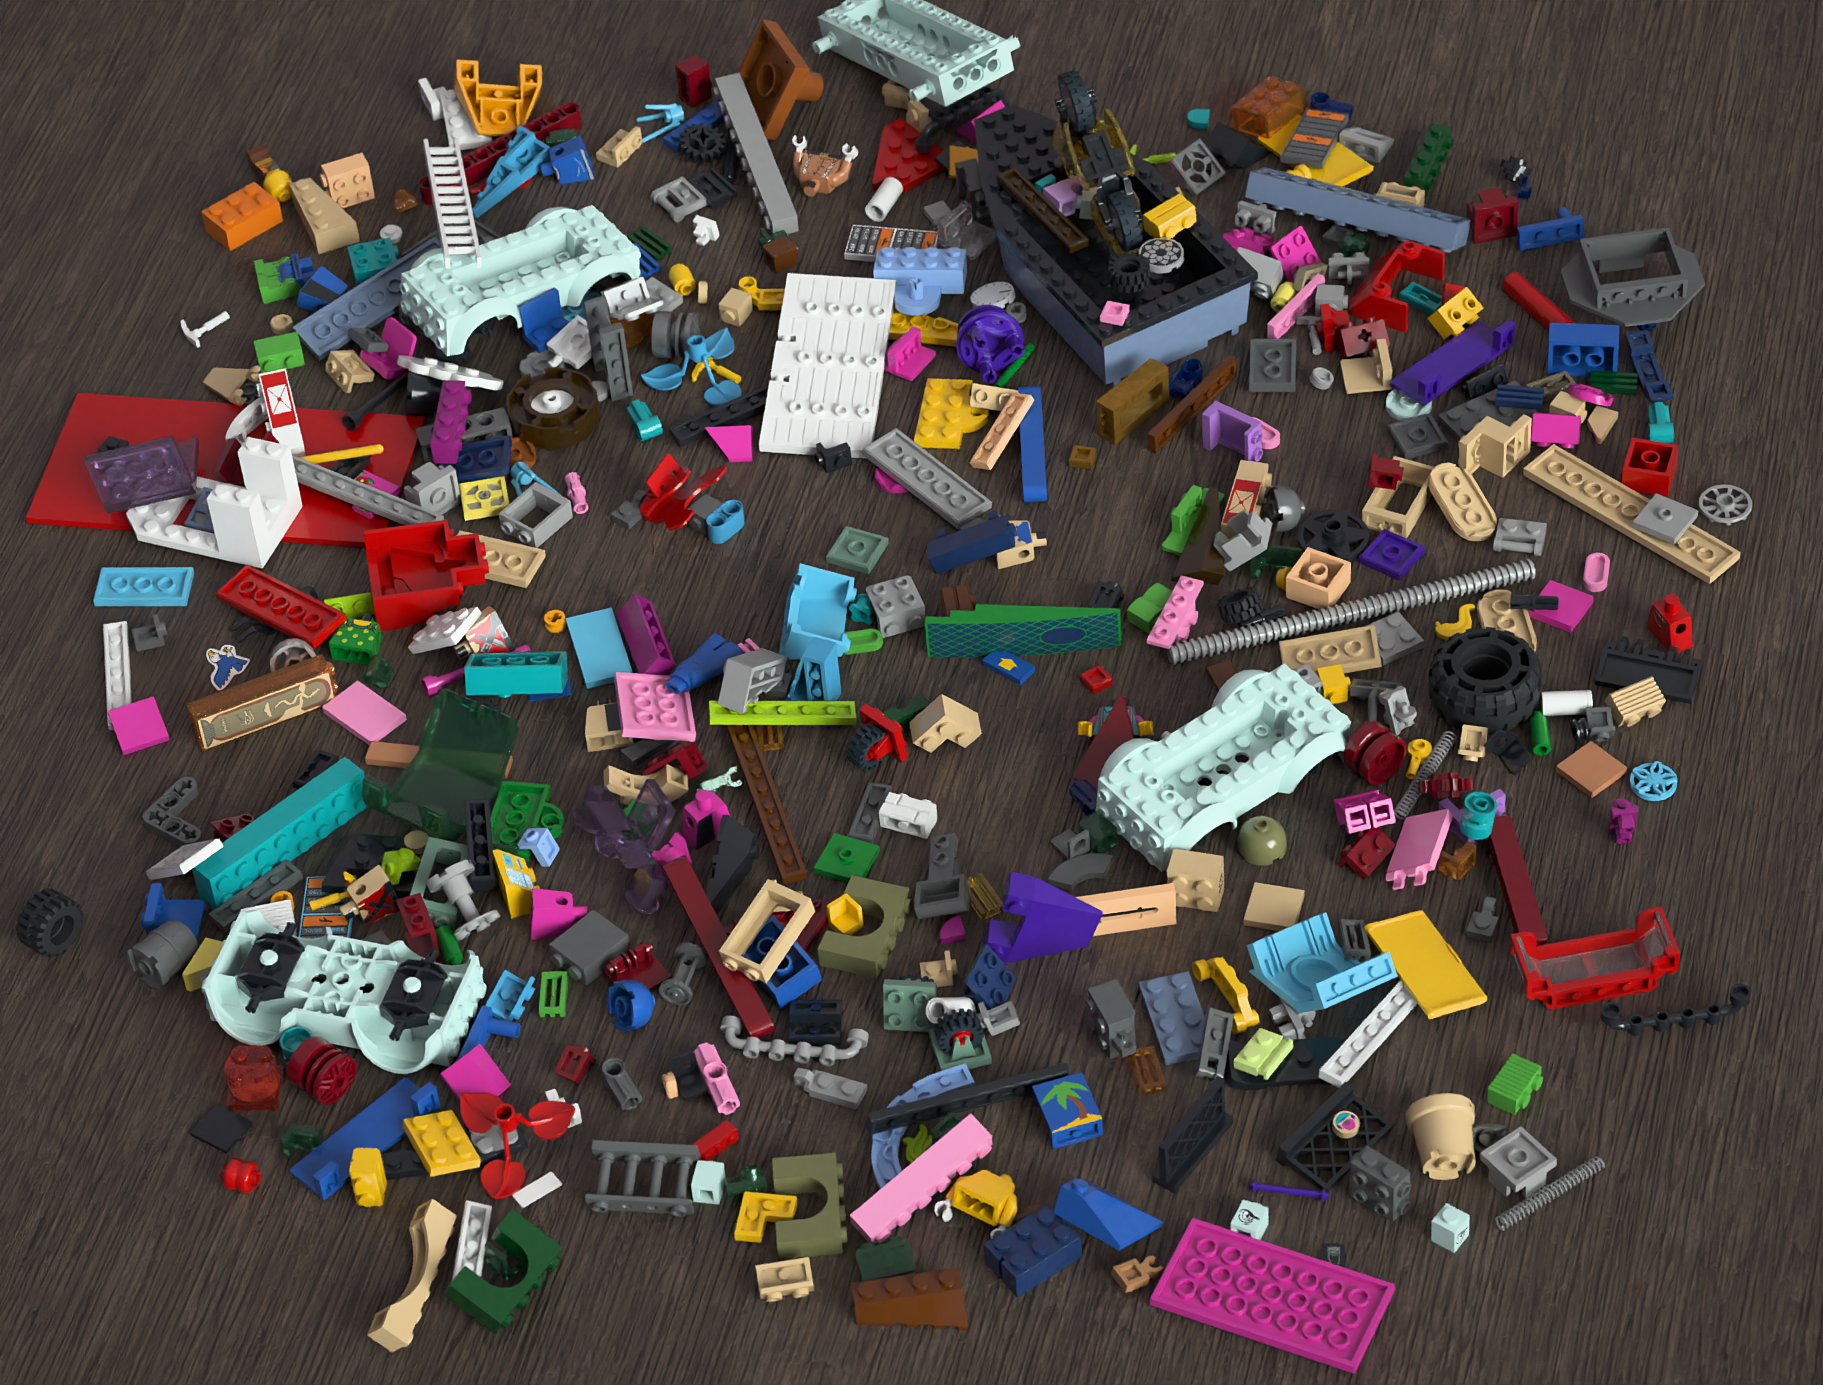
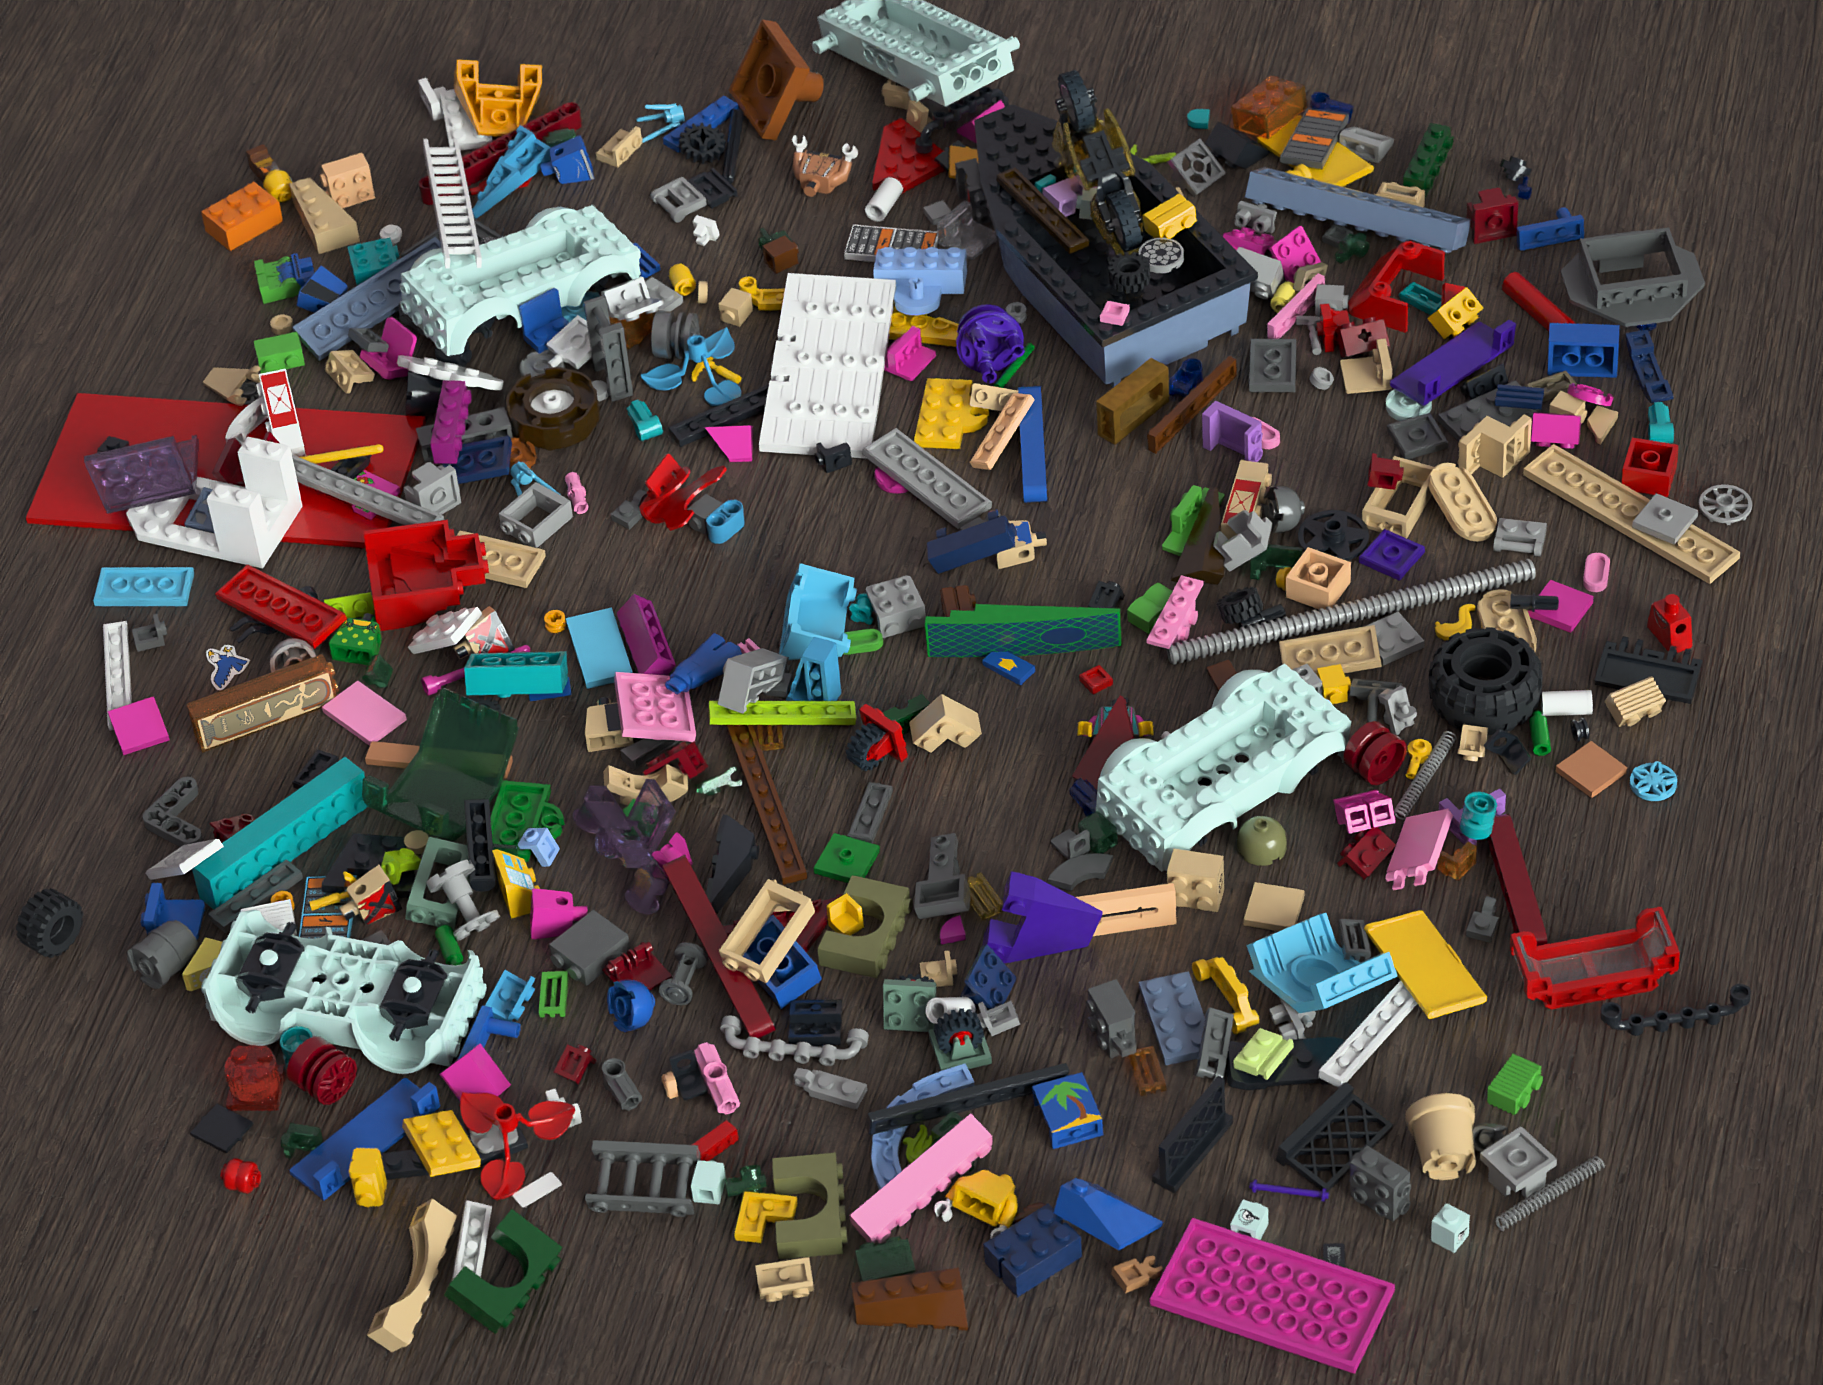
(193, 335): white piece -> none
(354, 419): black piece -> none
(403, 200): clear orange plate -> none
(420, 929): dark red panel -> none
(484, 497): light yellow piece -> none
(498, 1263): clear green bracket -> none
(652, 242): dark green tile -> none
(693, 81): dark red brick -> none
(703, 819): dark pink torso -> none
(755, 154): light grey brick -> none
(857, 550): sand green tile -> none
(908, 815): white brick -> none
(993, 294): white tile -> none
(1082, 457): pearl gold tile -> none
(1345, 1124): tile -> none
(1348, 267): light grey hips -> none
(1445, 785): dark red gear -> none
(1600, 723): dark grey bracket -> none
(1614, 382): dark green tile -> none
(1622, 820): magenta hips -> none

